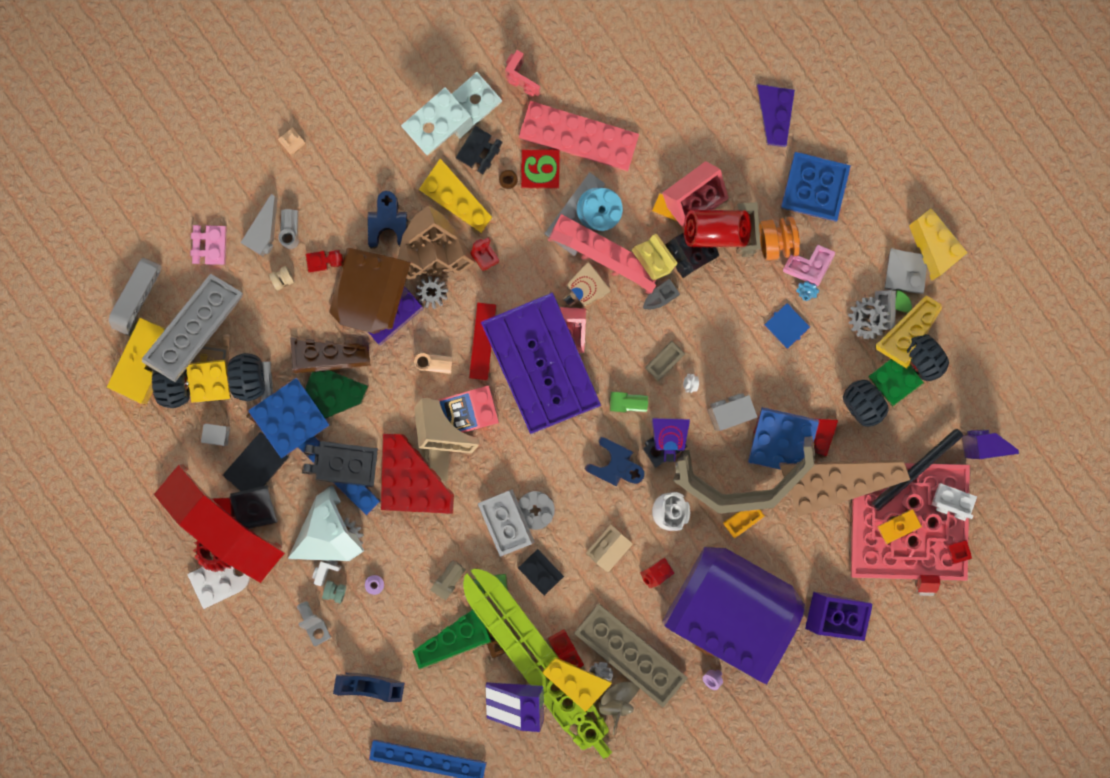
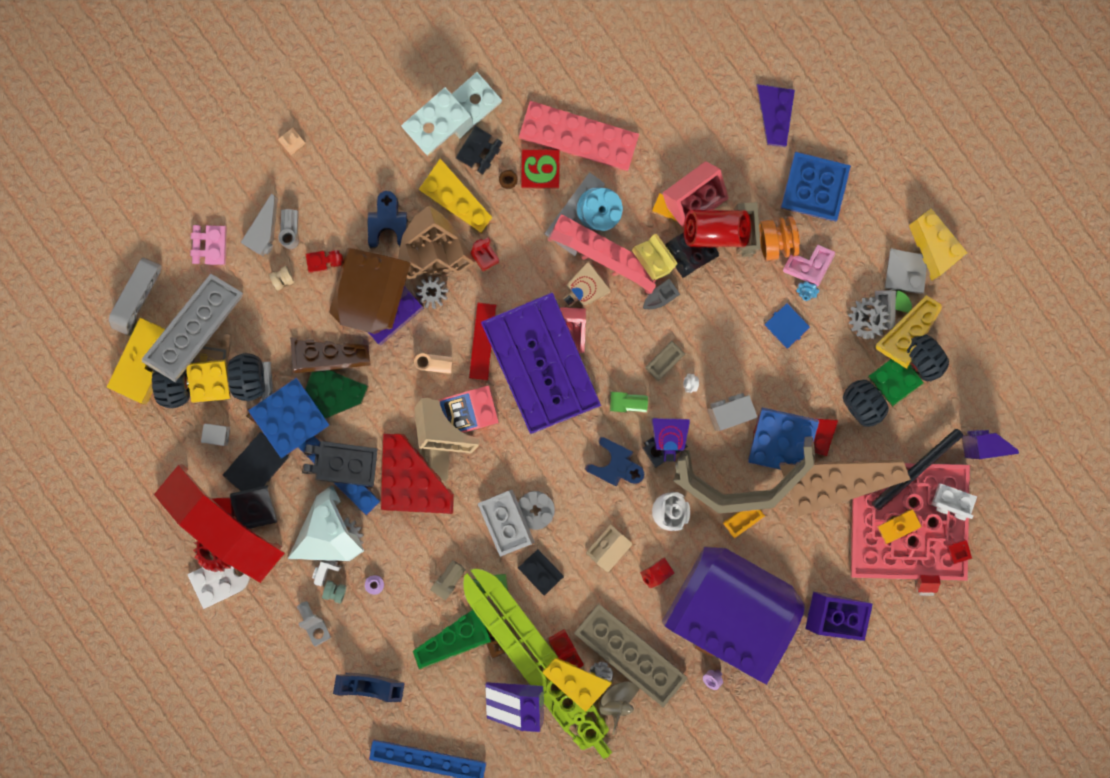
(514, 64): coral bracket -> none

